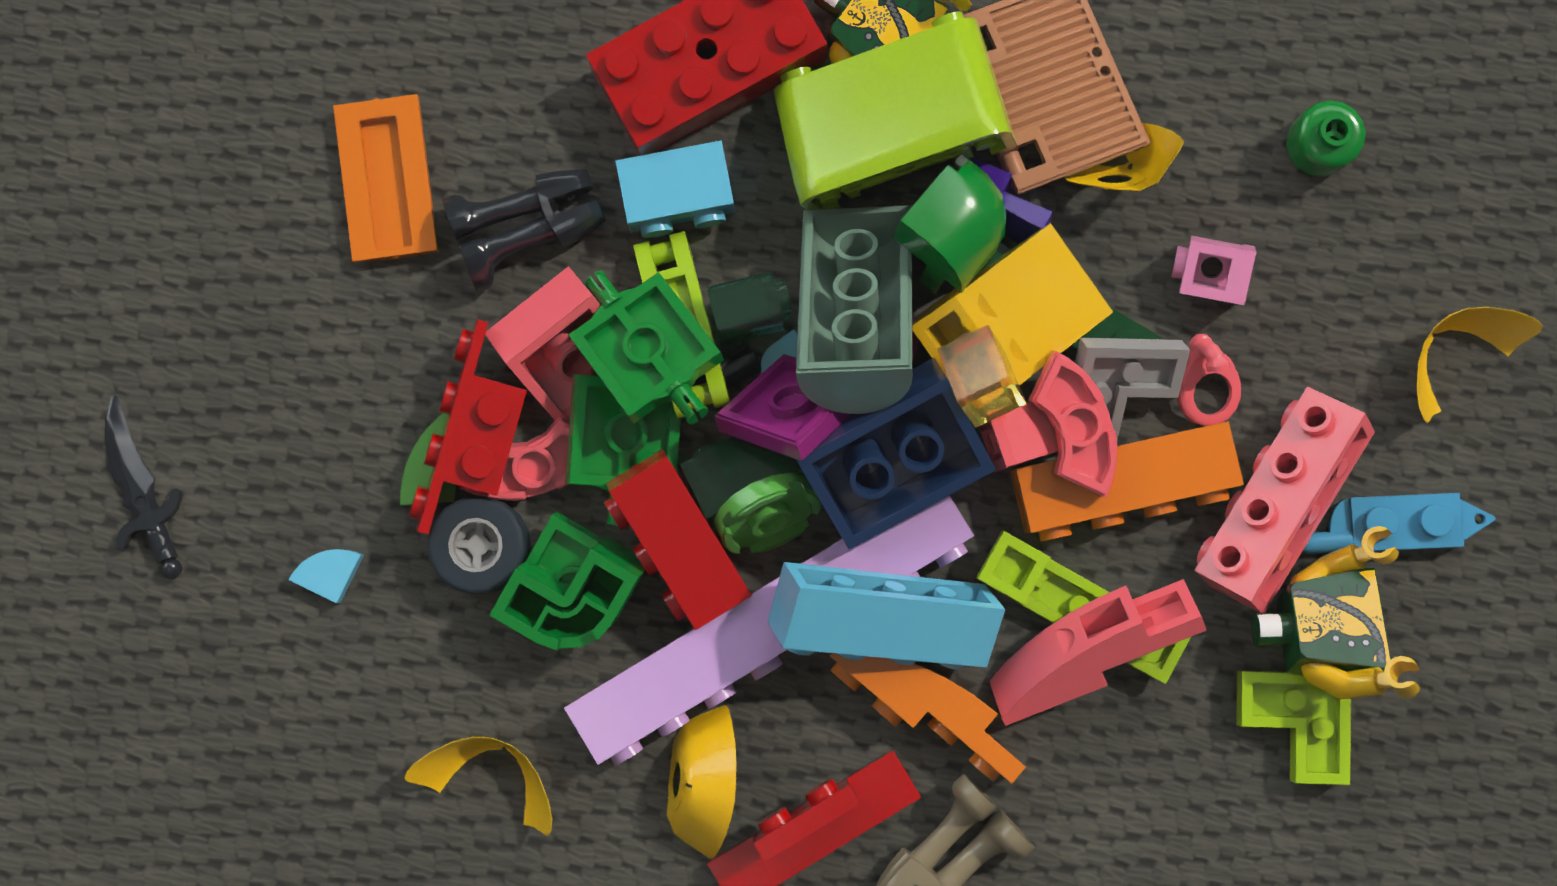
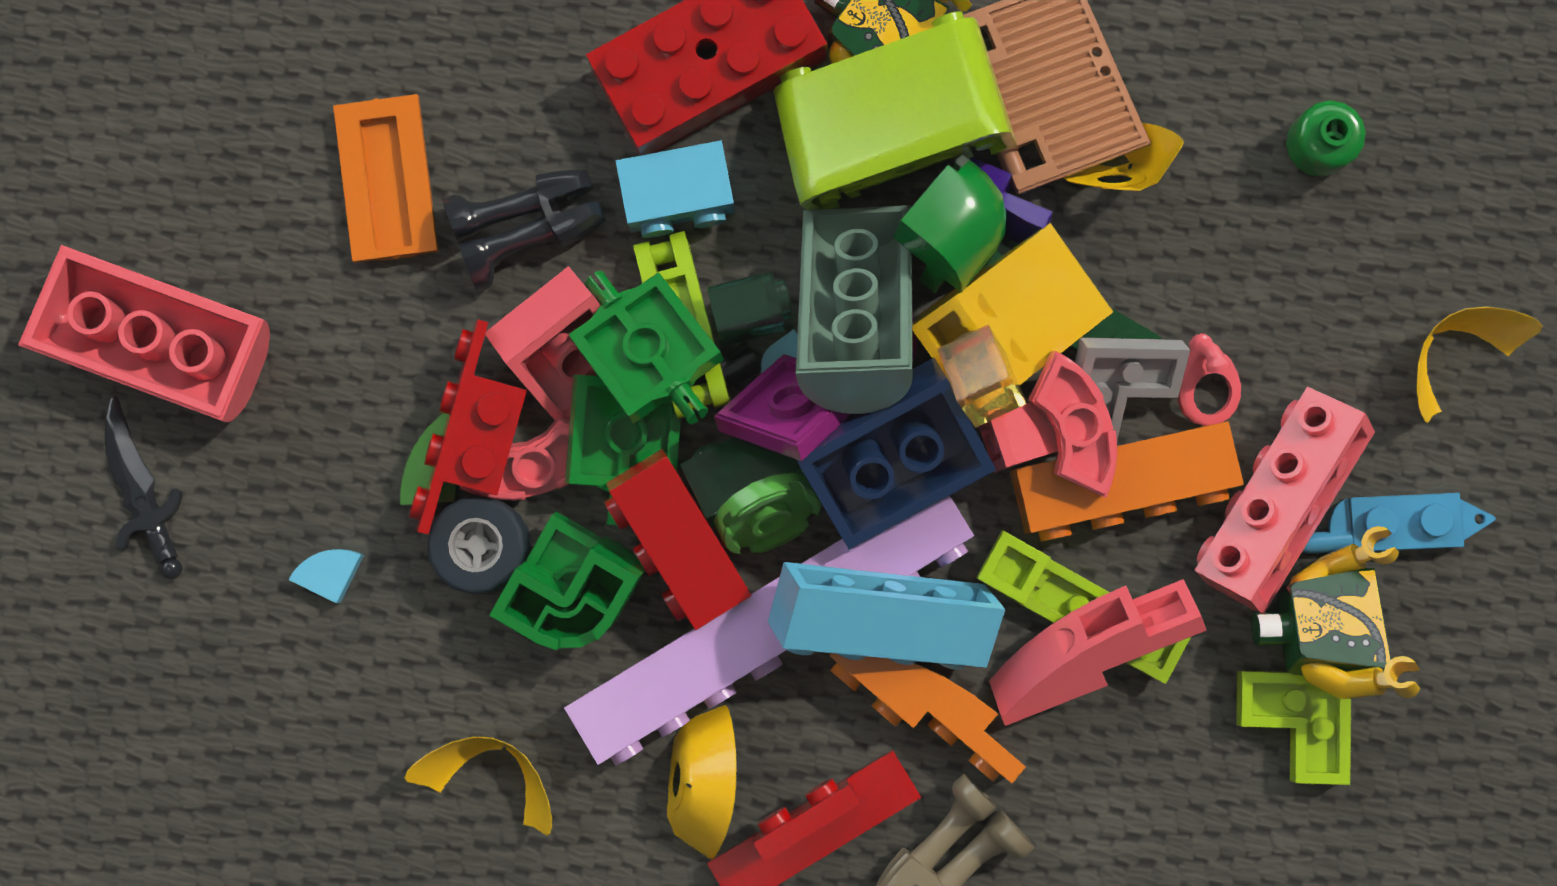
(148, 335): none -> coral brick
(1227, 286): bright pink brick -> none

